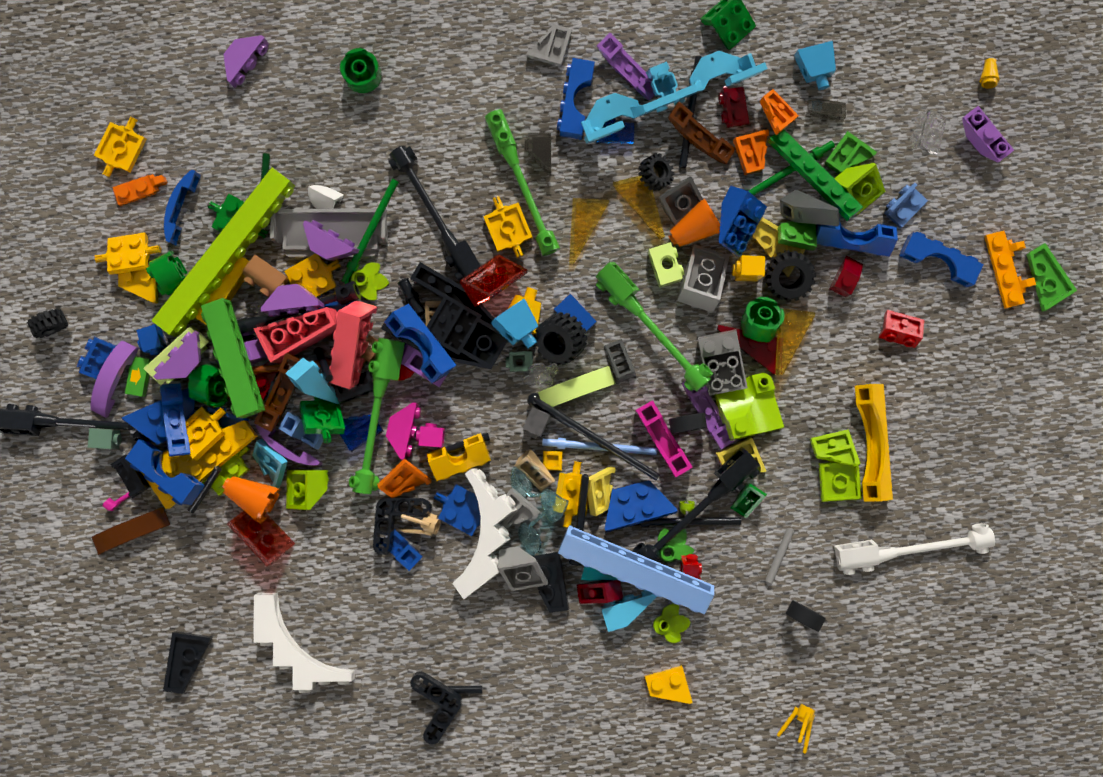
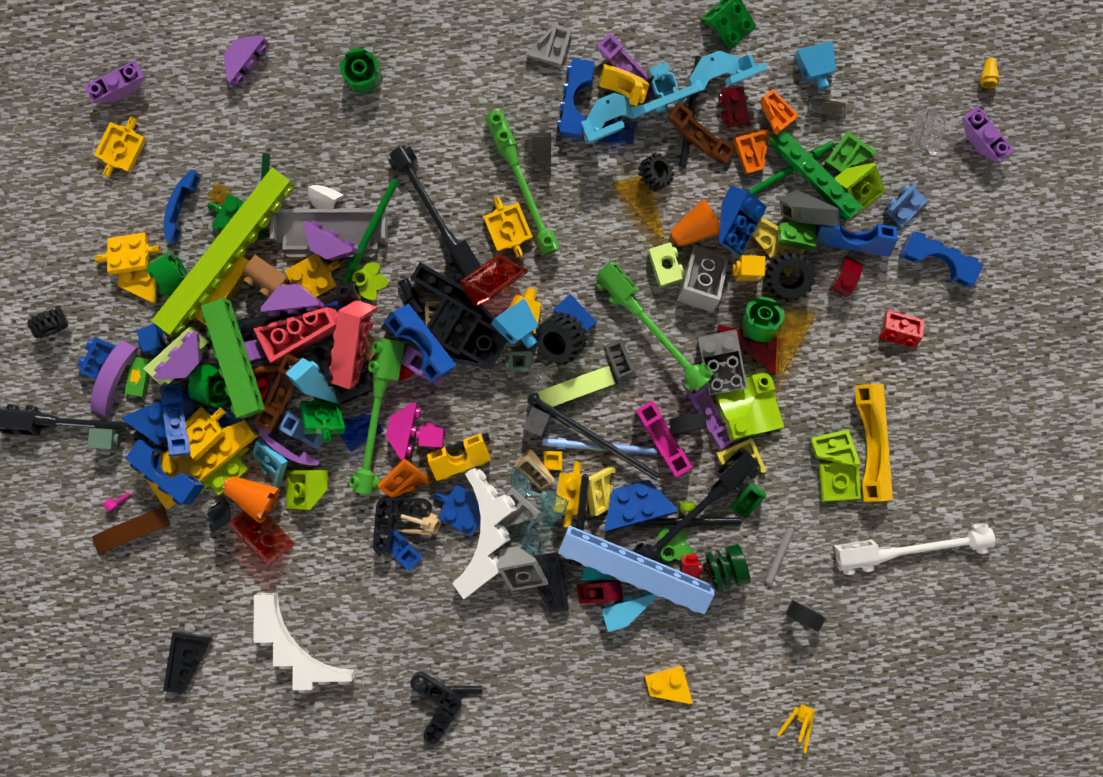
(116, 84): none -> medium lavender slope
(132, 479): black hinge -> none
(138, 188): orange hinge -> none
(208, 483): black bar -> none
(218, 188): none -> clear yellow plate
(219, 515): none -> black slope
(585, 217): clear yellow wing -> none
(625, 83): none -> yellow arch
(674, 623): lime plate -> none
(680, 199): dark grey slope -> none
(728, 567): none -> dark green wheel
(1001, 256): light orange hinge -> none
(1050, 279): bright green wing -> none

